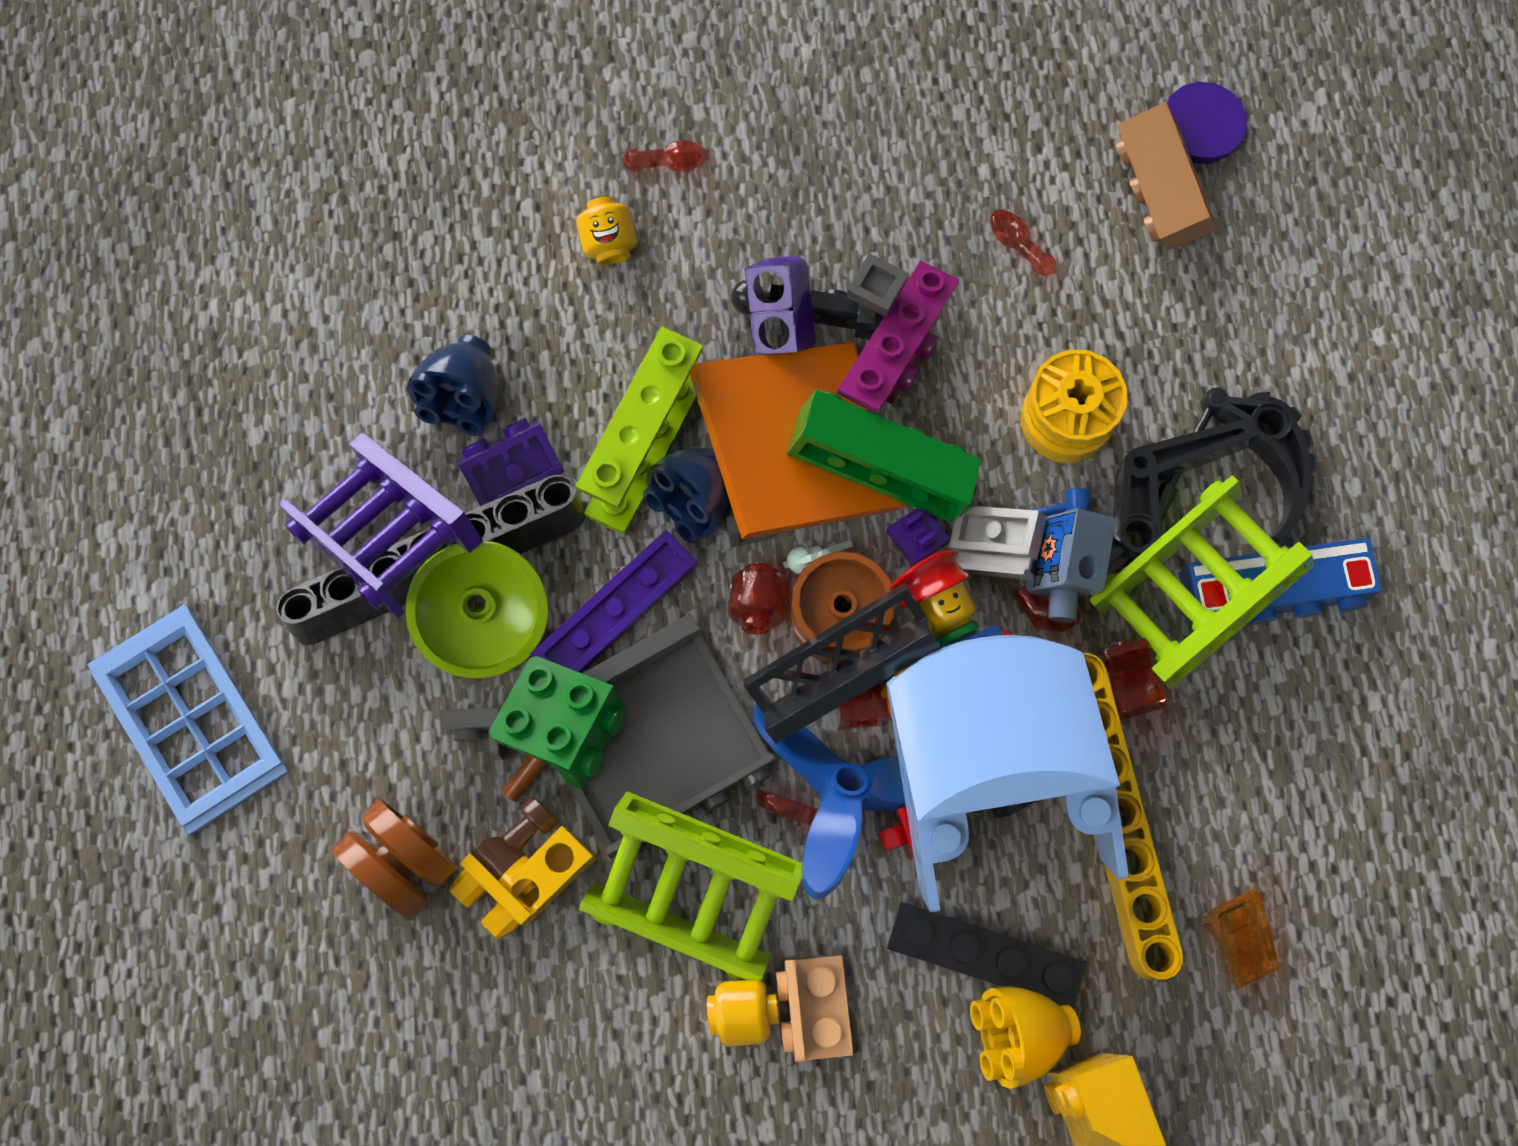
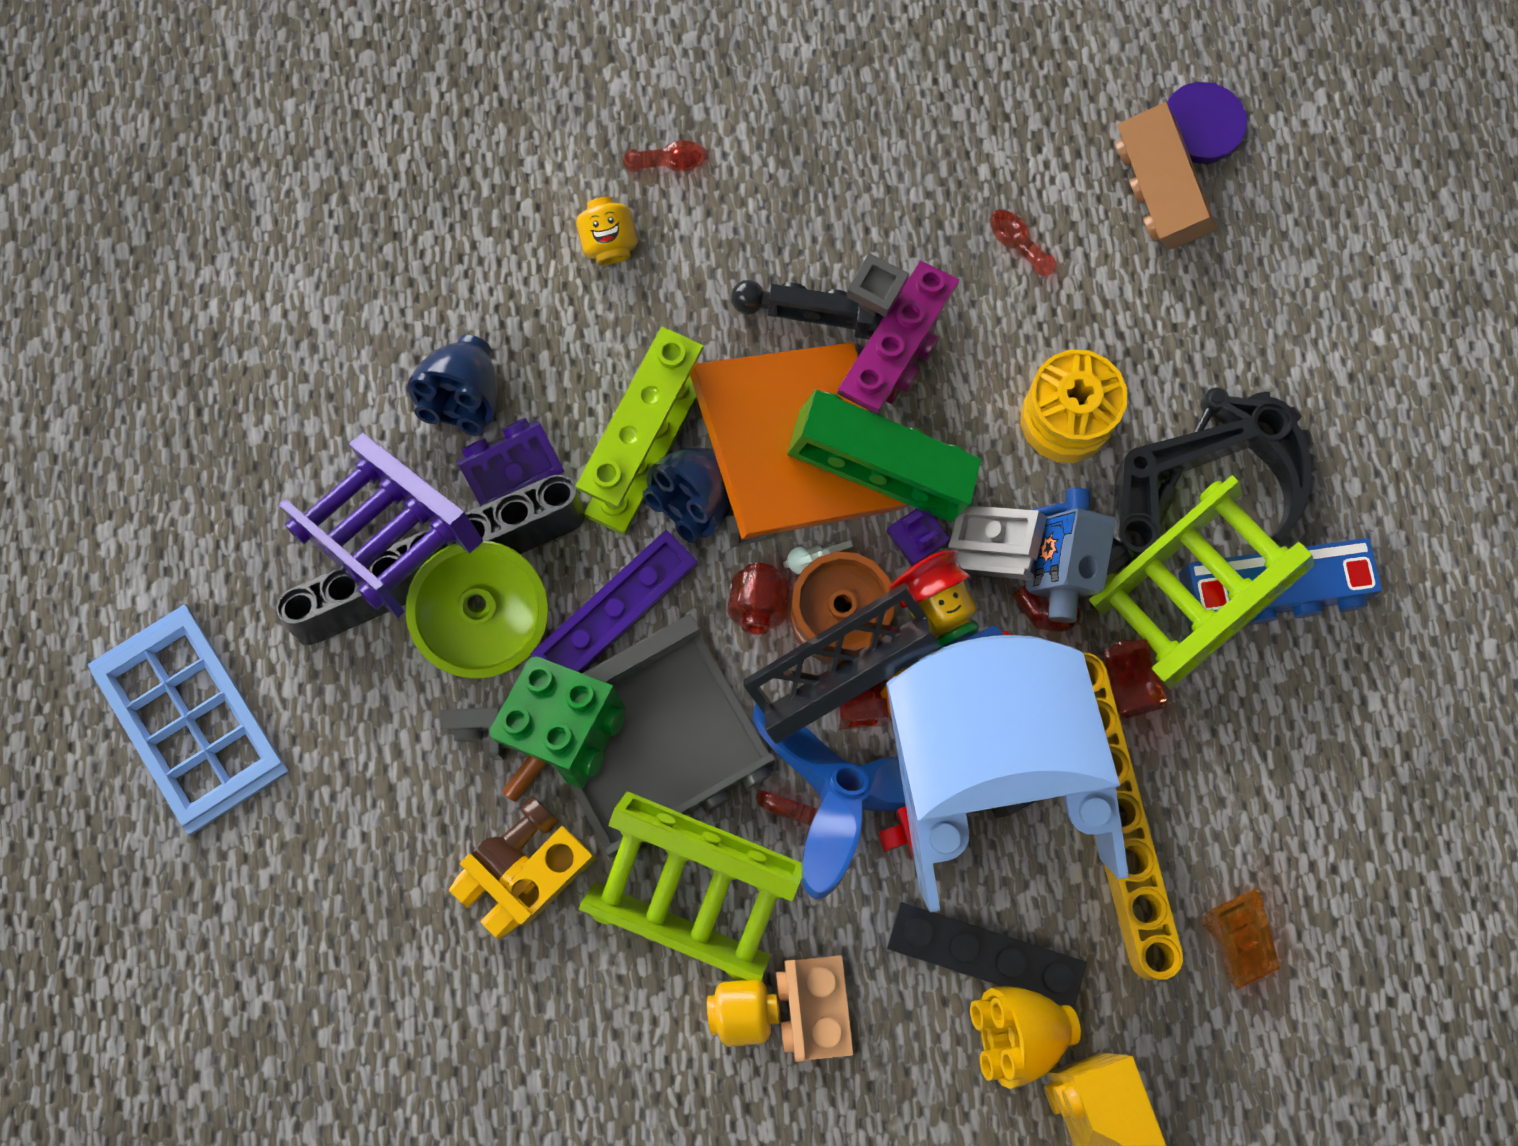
(388, 866): dark orange wheel -> none
(799, 322): dark purple piece -> none

